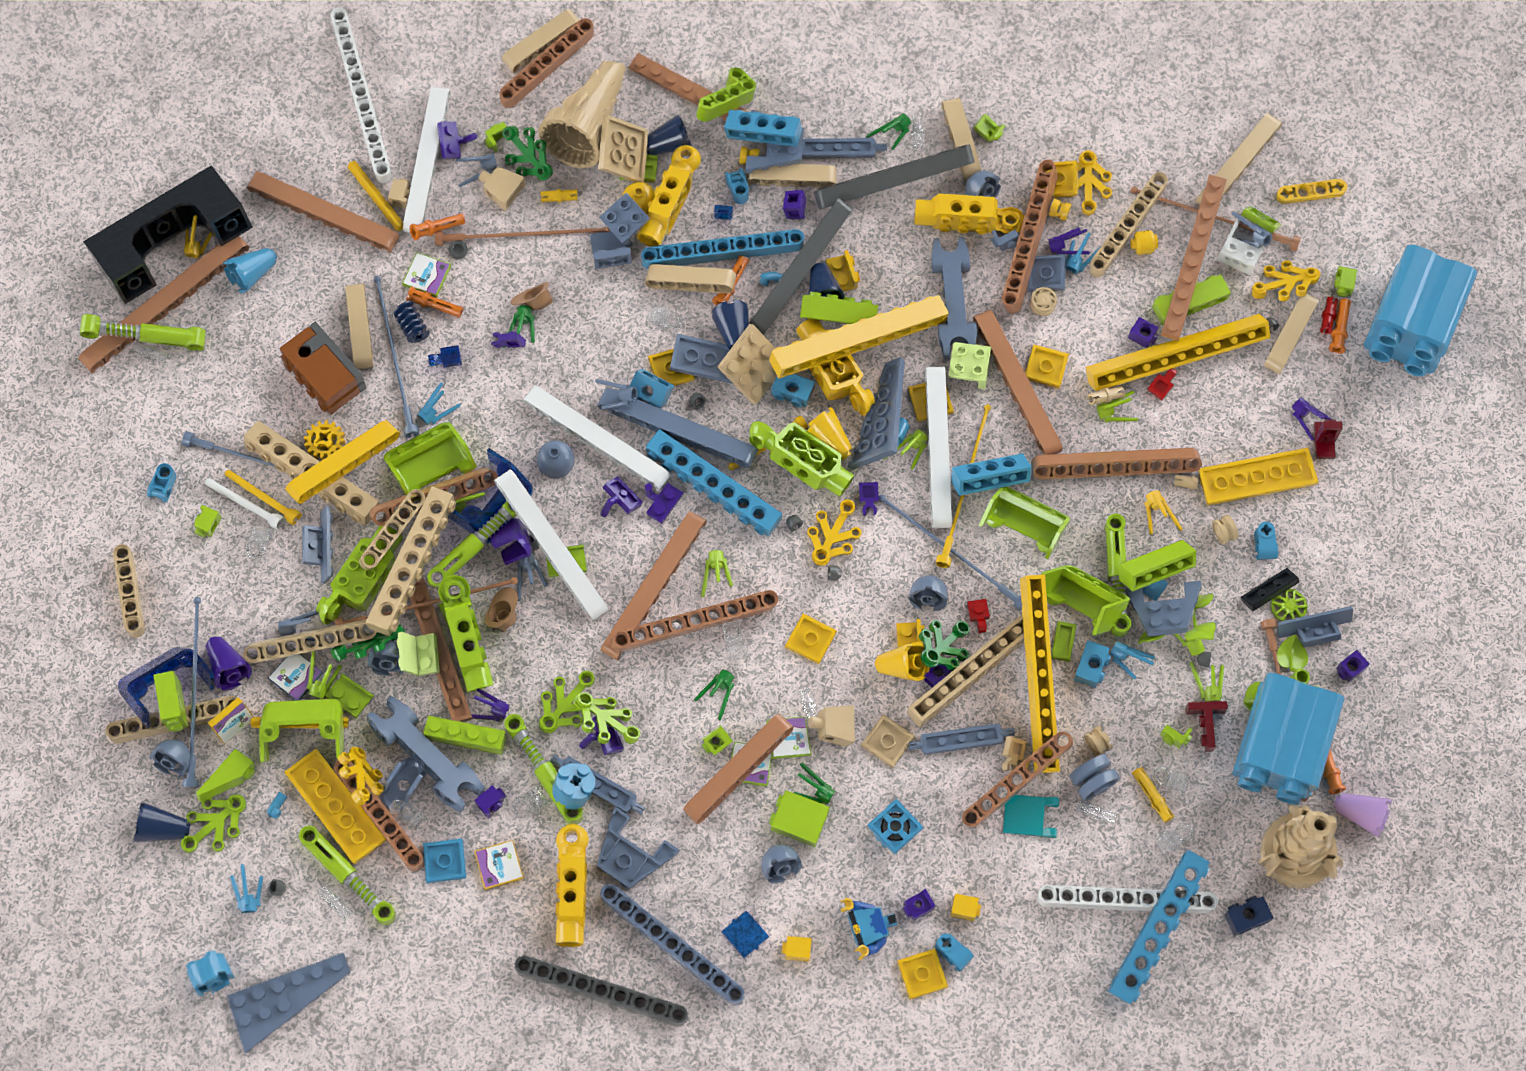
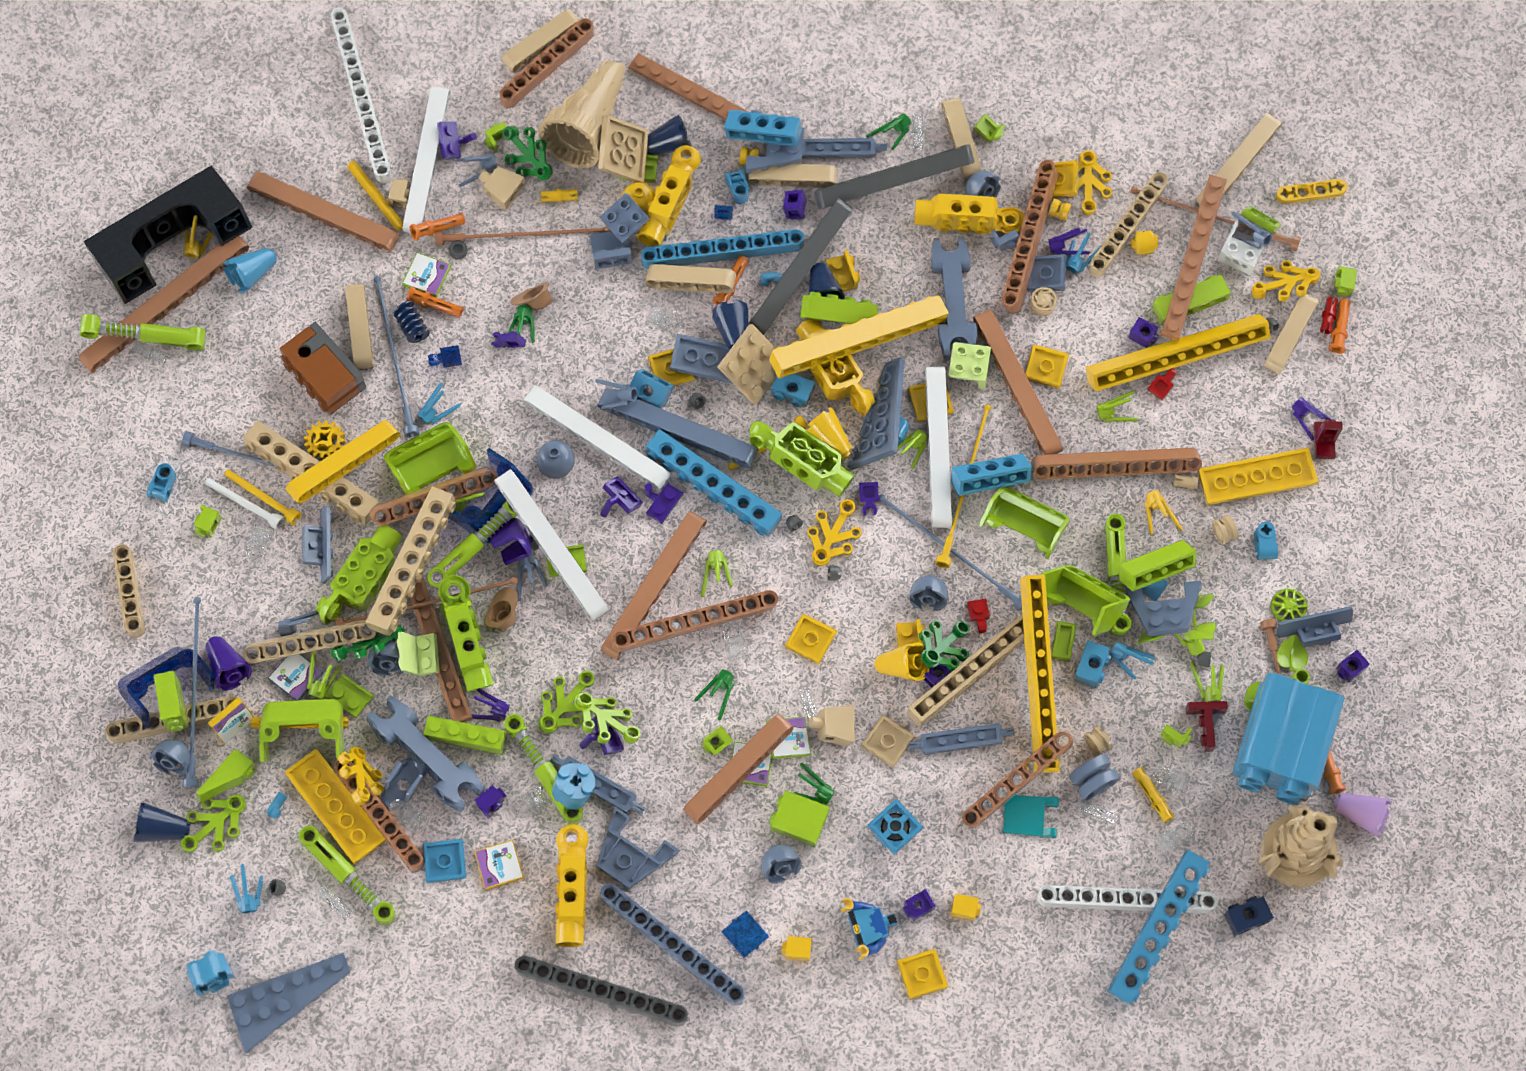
(394, 520): tan beam -> none
(738, 92): lime beam -> none
(955, 952): dark azure piece -> none
(1014, 751): tan plate -> none
(1106, 395): tan pin -> none
(1269, 589): black tile -> none
(1420, 310): dark azure brick -> none

